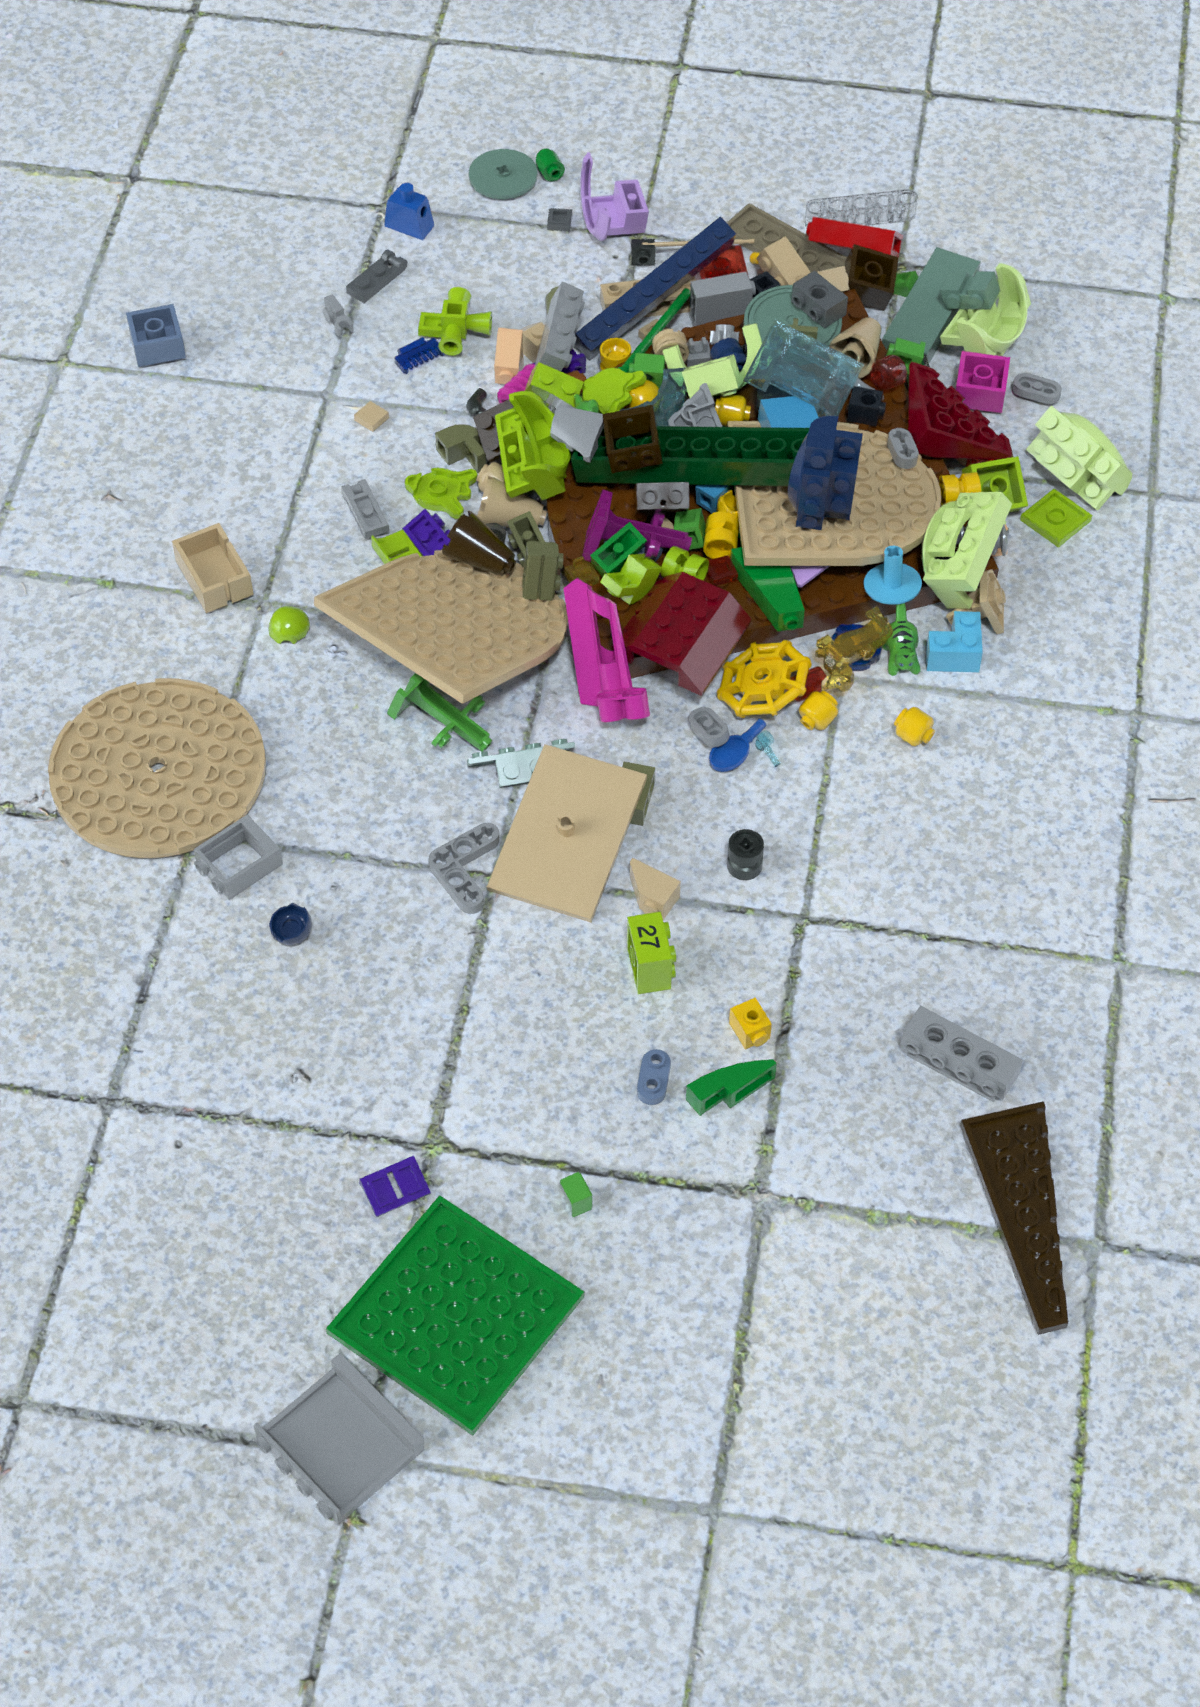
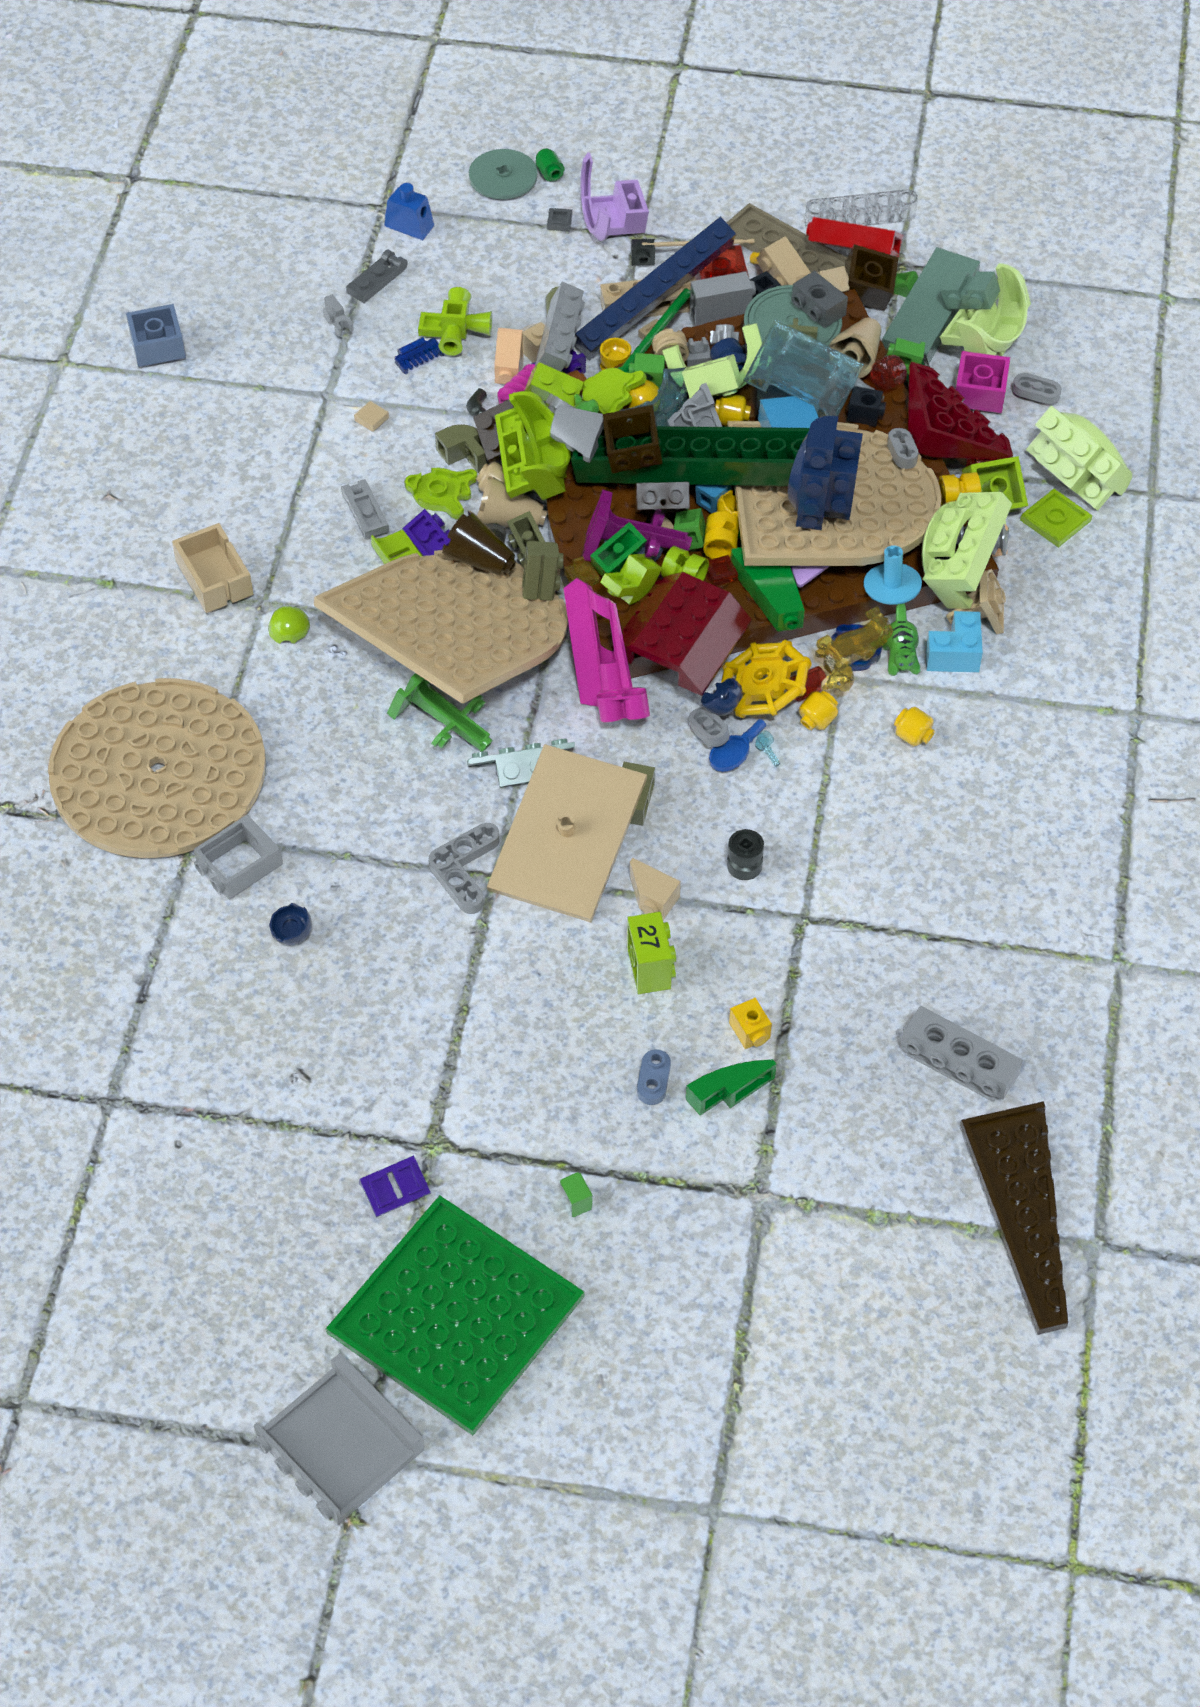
(725, 697): none -> dark blue hair

